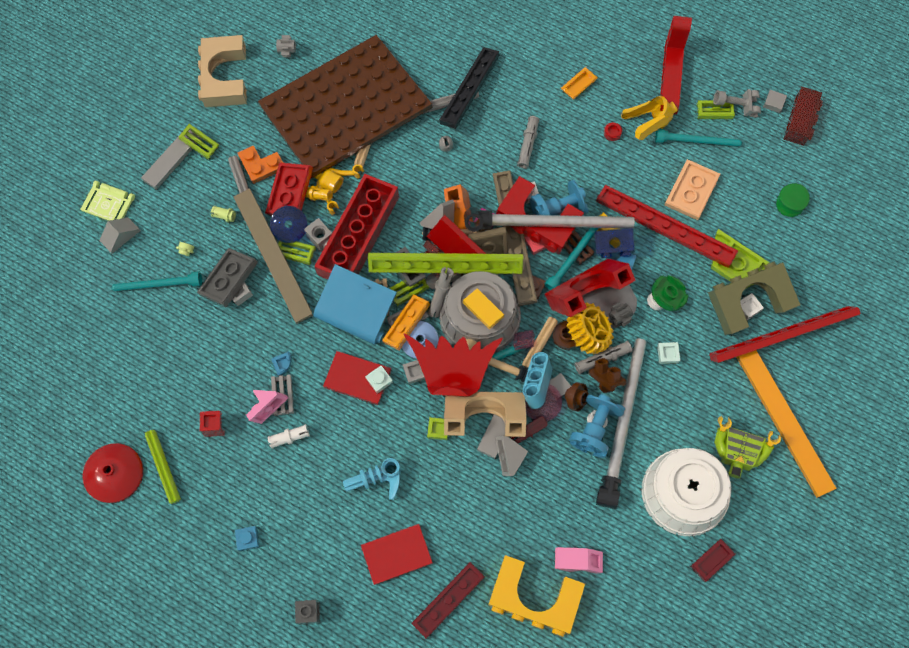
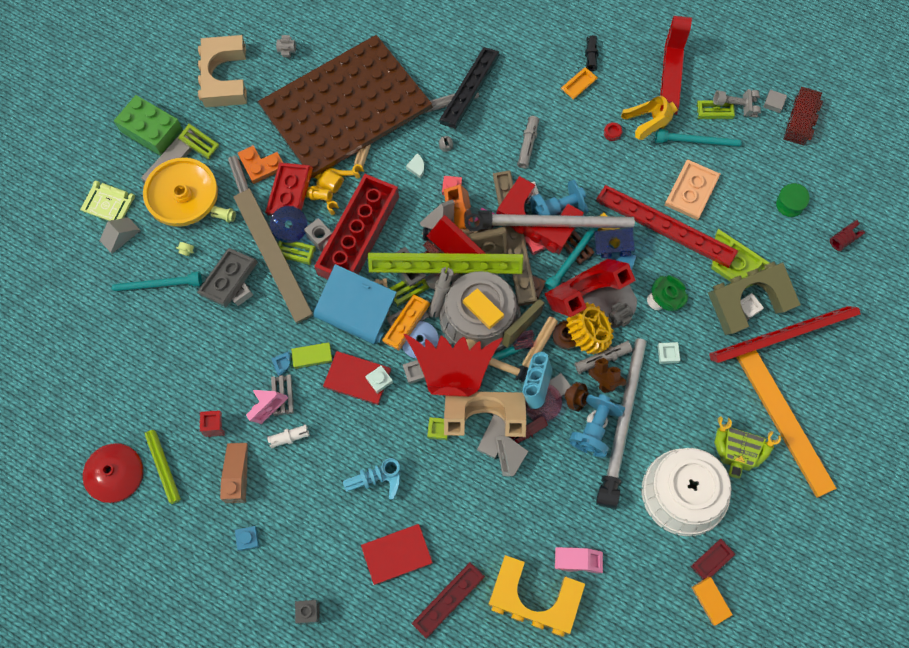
(148, 125): none -> bright green brick
(180, 192): none -> yellow dish
(234, 473): none -> nougat slope
(311, 355): none -> lime tile
(416, 166): none -> light aqua tile
(450, 181): none -> coral plate
(522, 323): none -> olive tile
(591, 53): none -> black pin
(711, 601): none -> light orange tile
(846, 236): none -> dark red hinge

